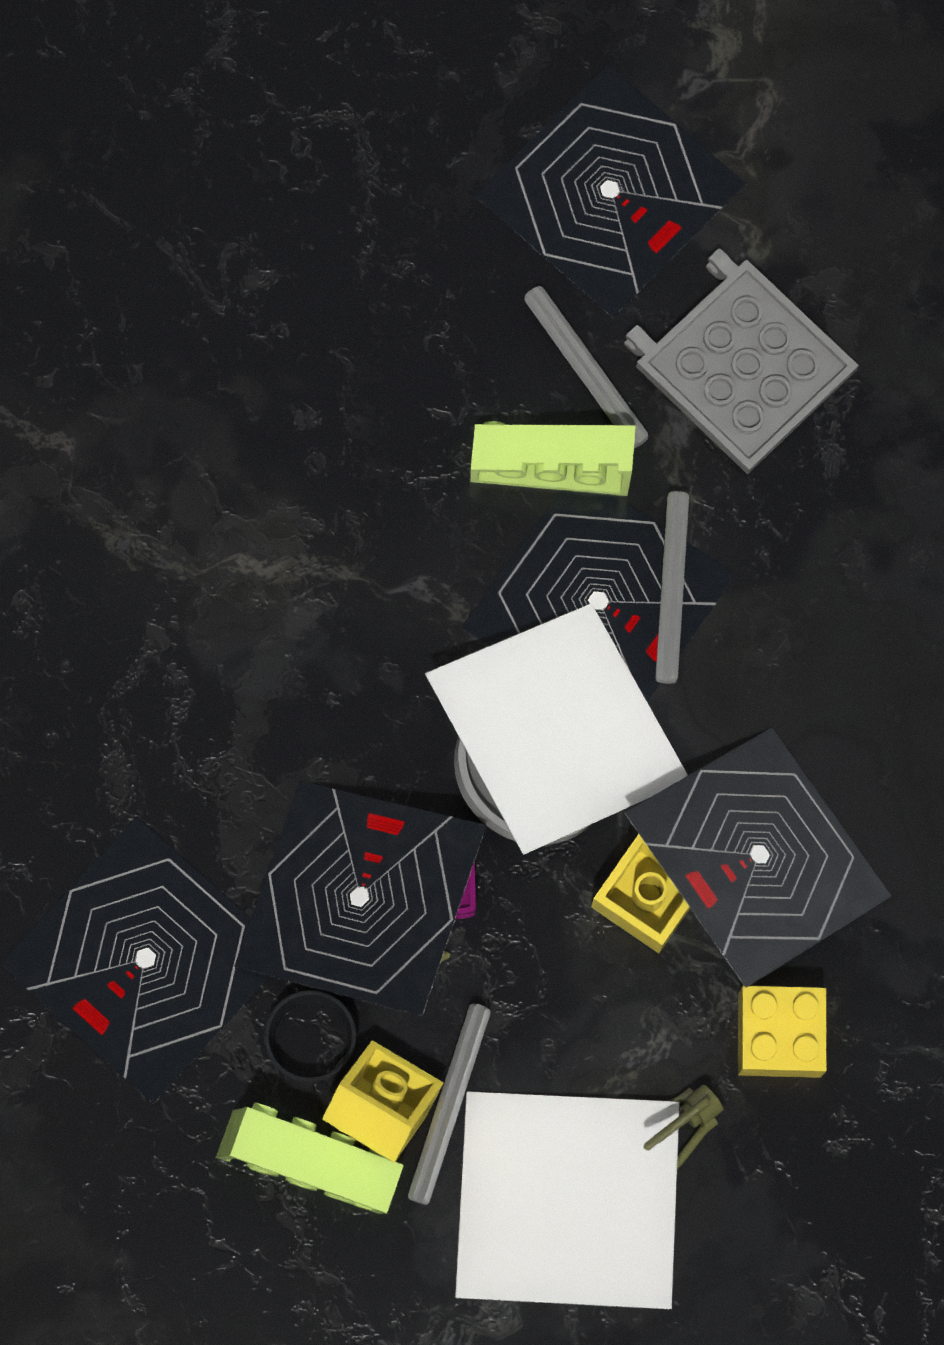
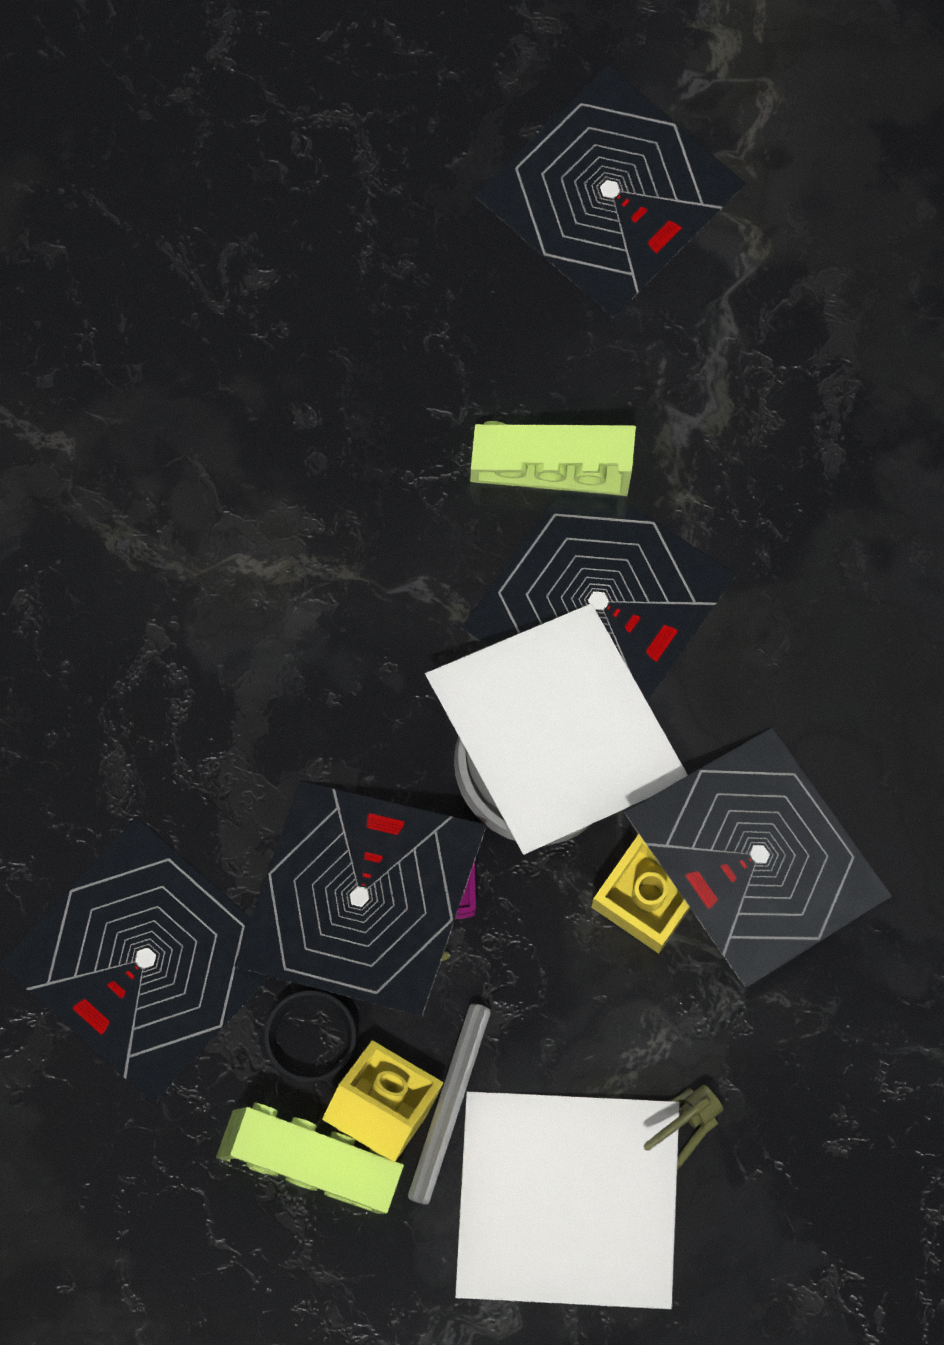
(583, 362): light grey axle -> none
(672, 587): light grey axle -> none
(743, 363): light grey plate -> none
(782, 1031): light yellow brick -> none

